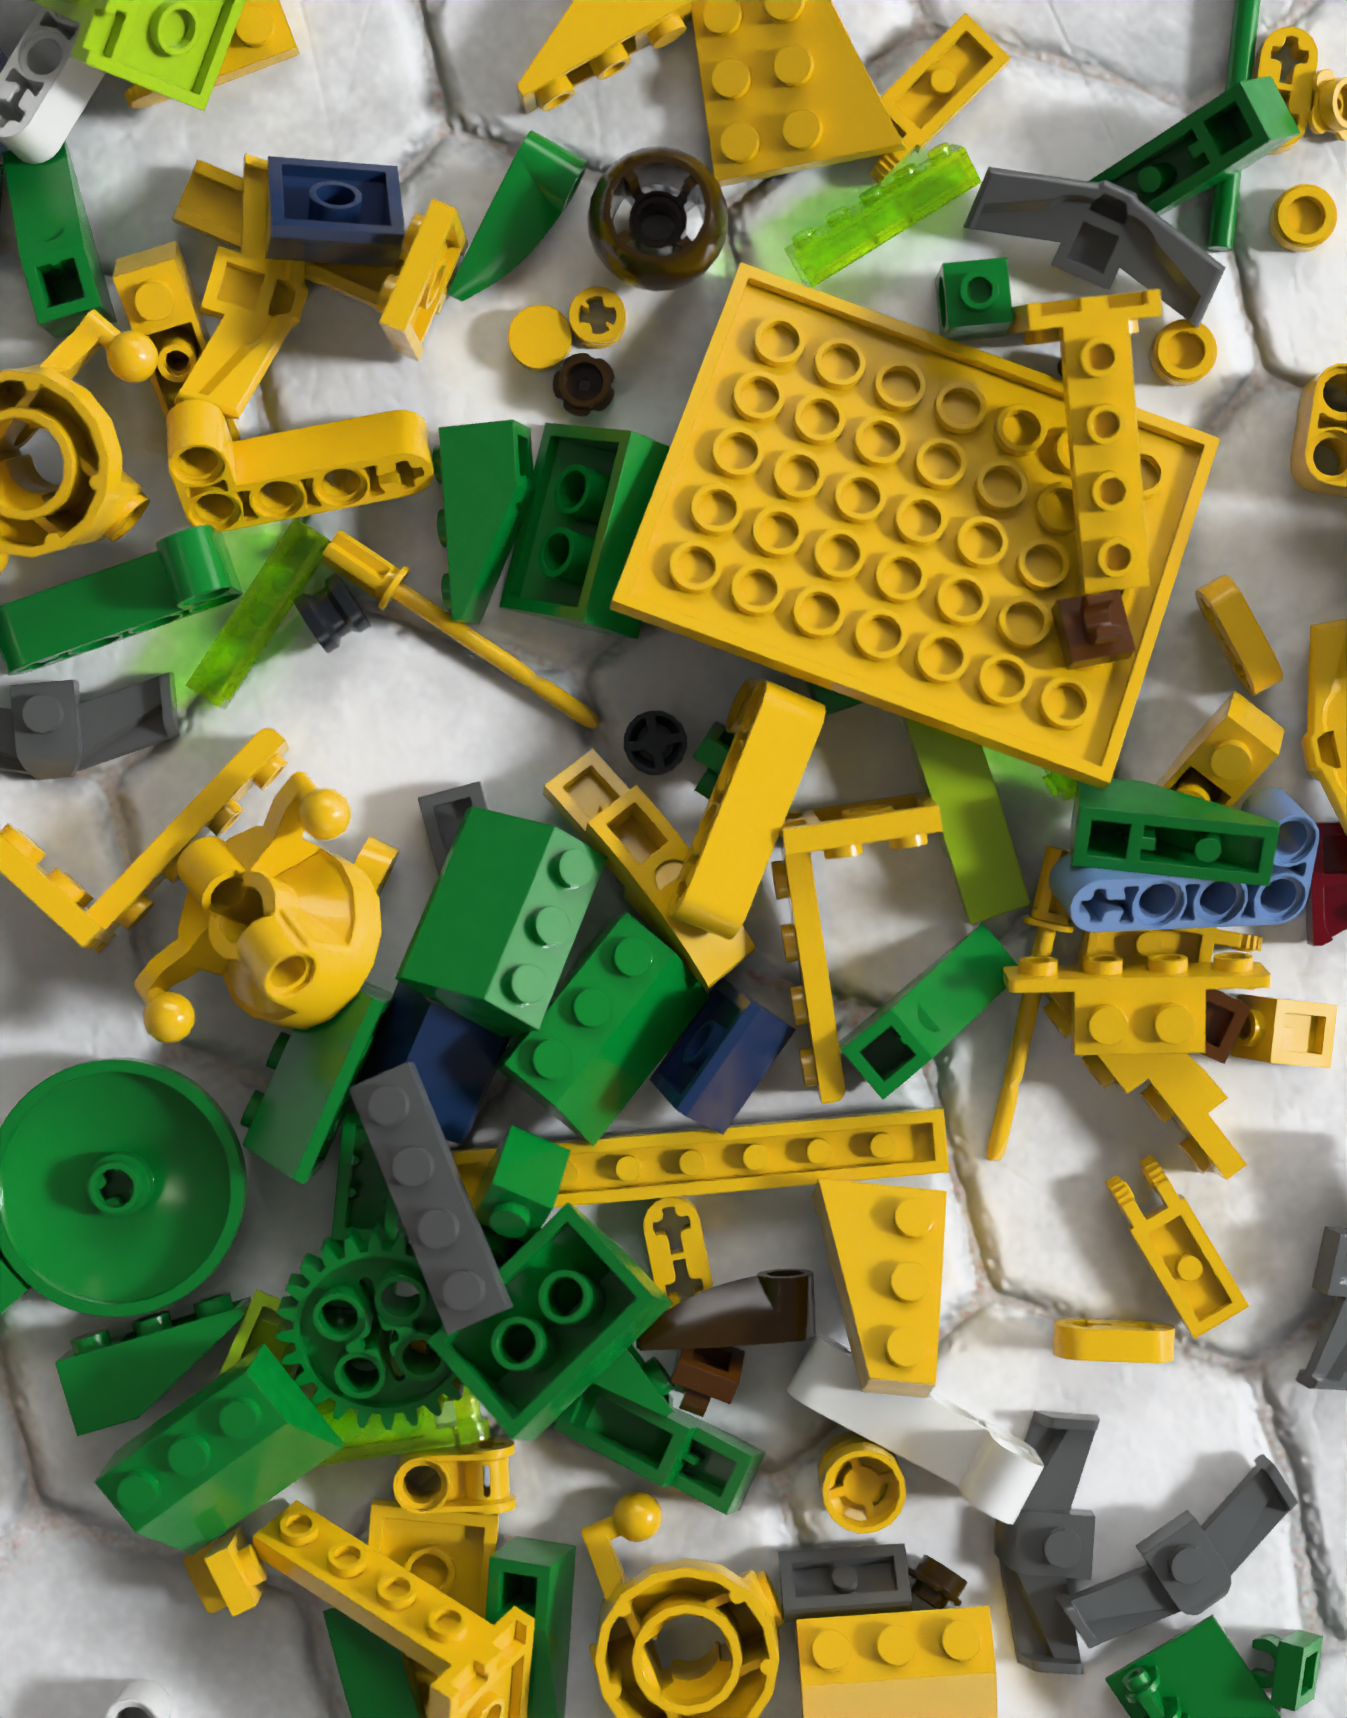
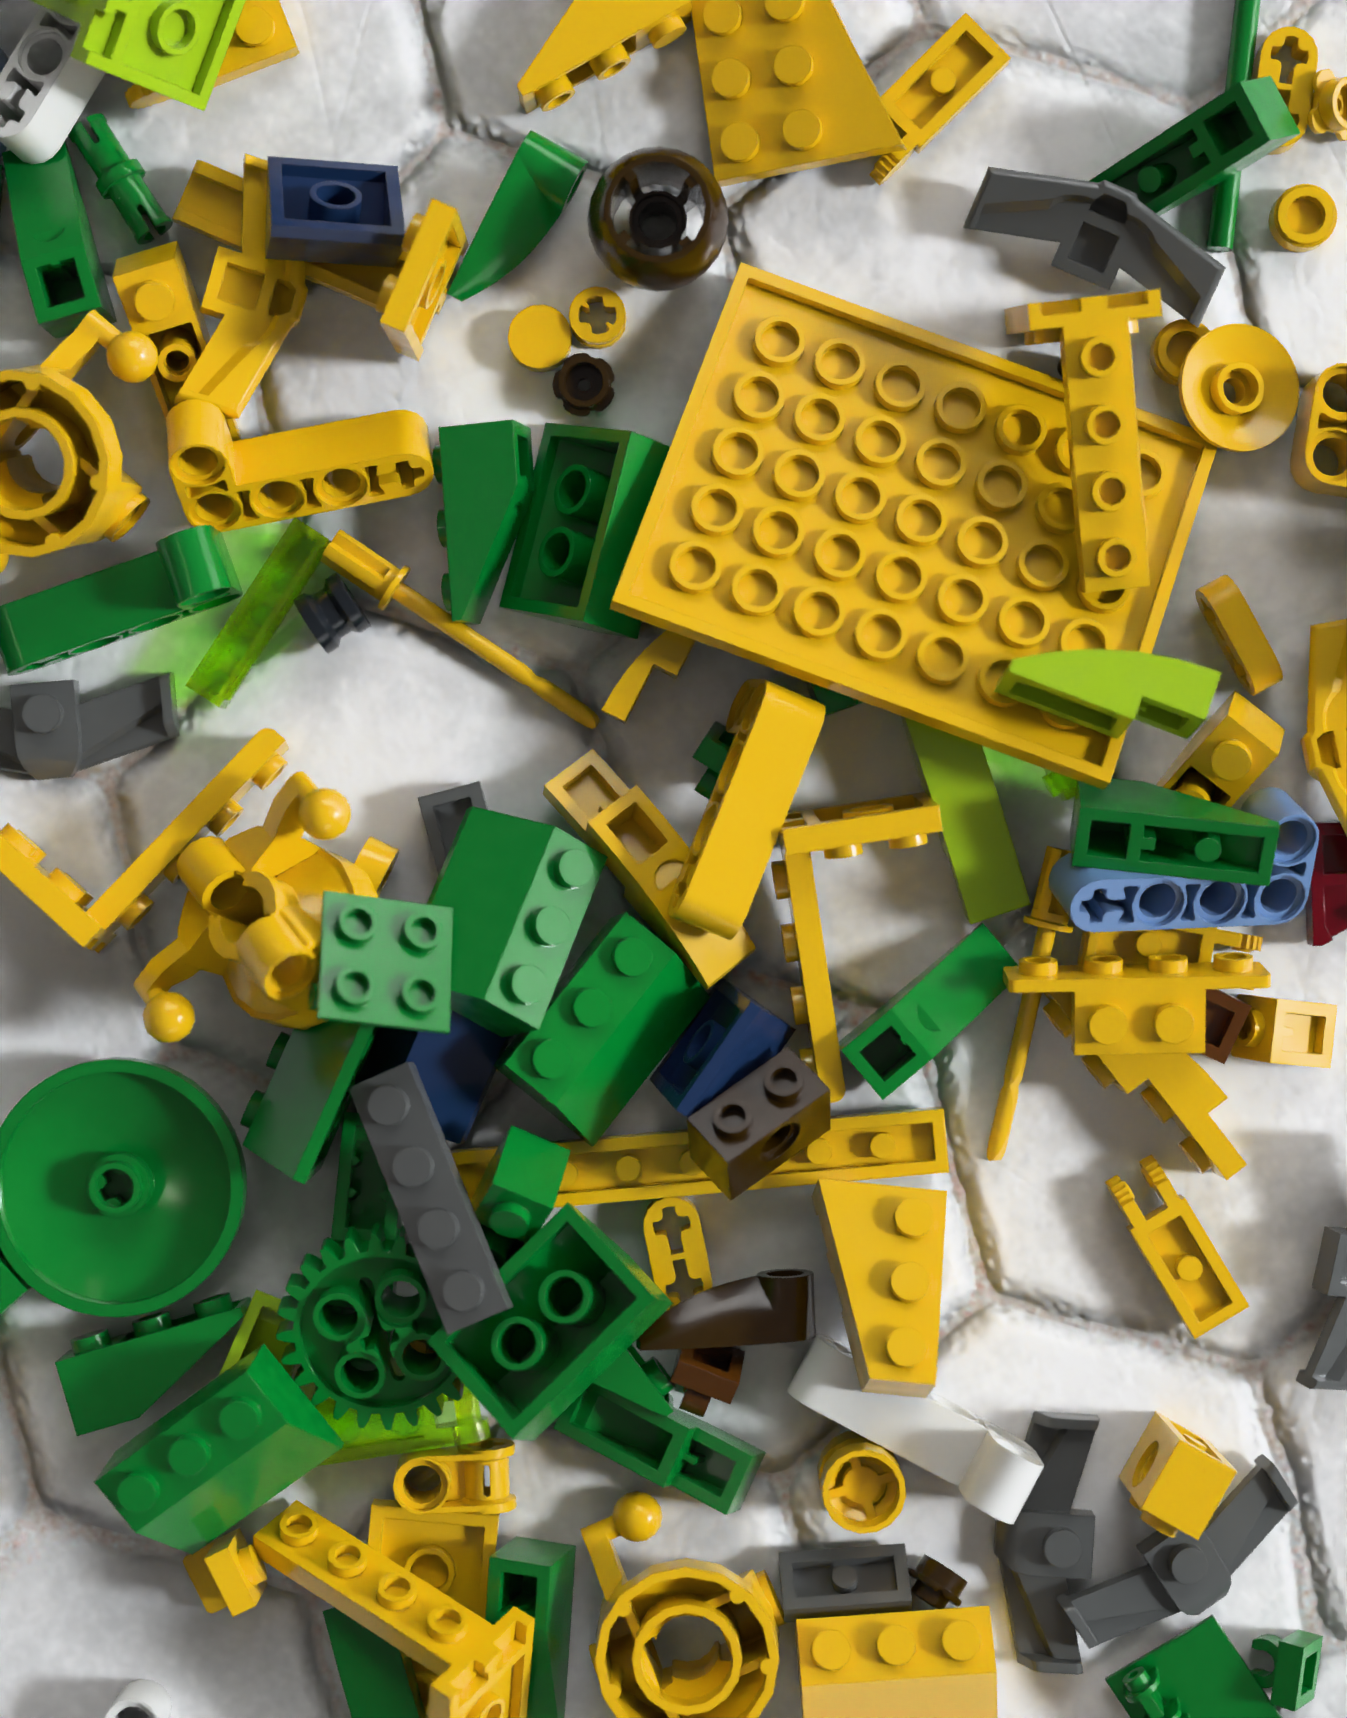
(120, 178): none -> green pin
(384, 963): none -> hinge
(654, 733): black wheel -> none
(665, 654): none -> yellow slope
(759, 1123): none -> dark brown brick
(882, 213): clear neon green piece -> none
(974, 299): green brick -> none
(1093, 629): reddish brown tile -> none
(1113, 689): none -> lime slope
(1113, 1340): yellow beam -> none
(1175, 1478): none -> yellow brick
(1263, 385): none -> yellow dish

